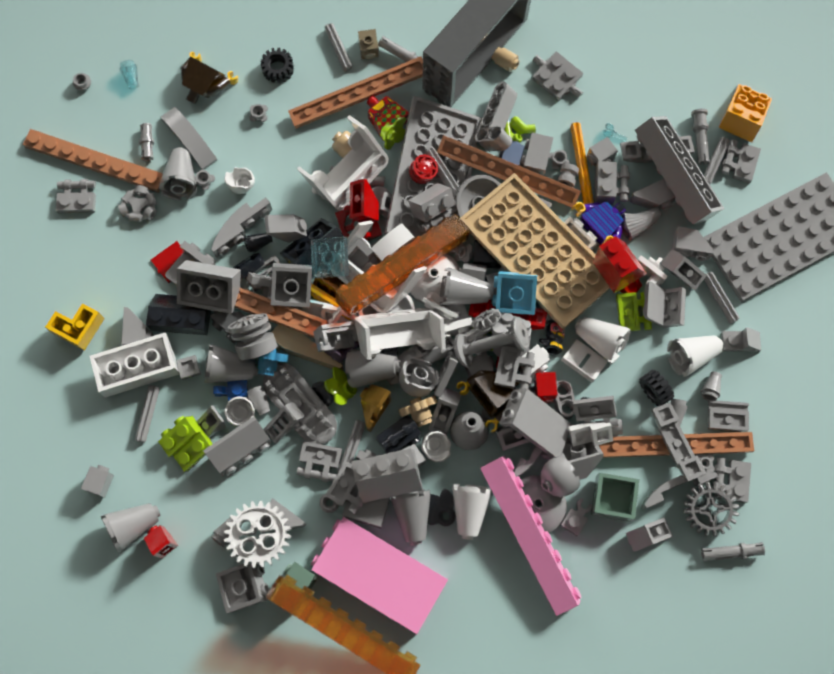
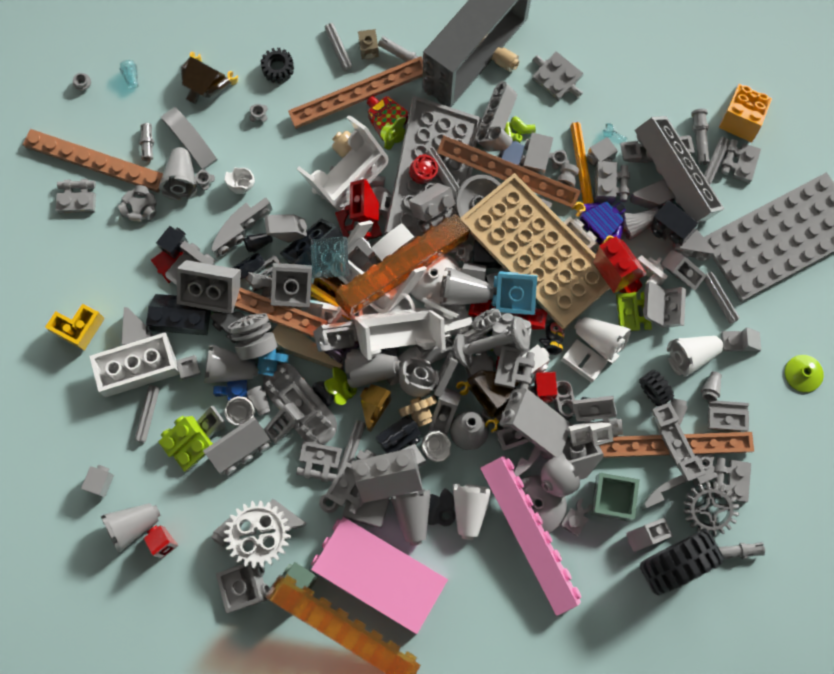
(171, 241): none -> black brick
(673, 223): none -> black brick
(681, 562): none -> black tyre
(798, 379): none -> lime dish

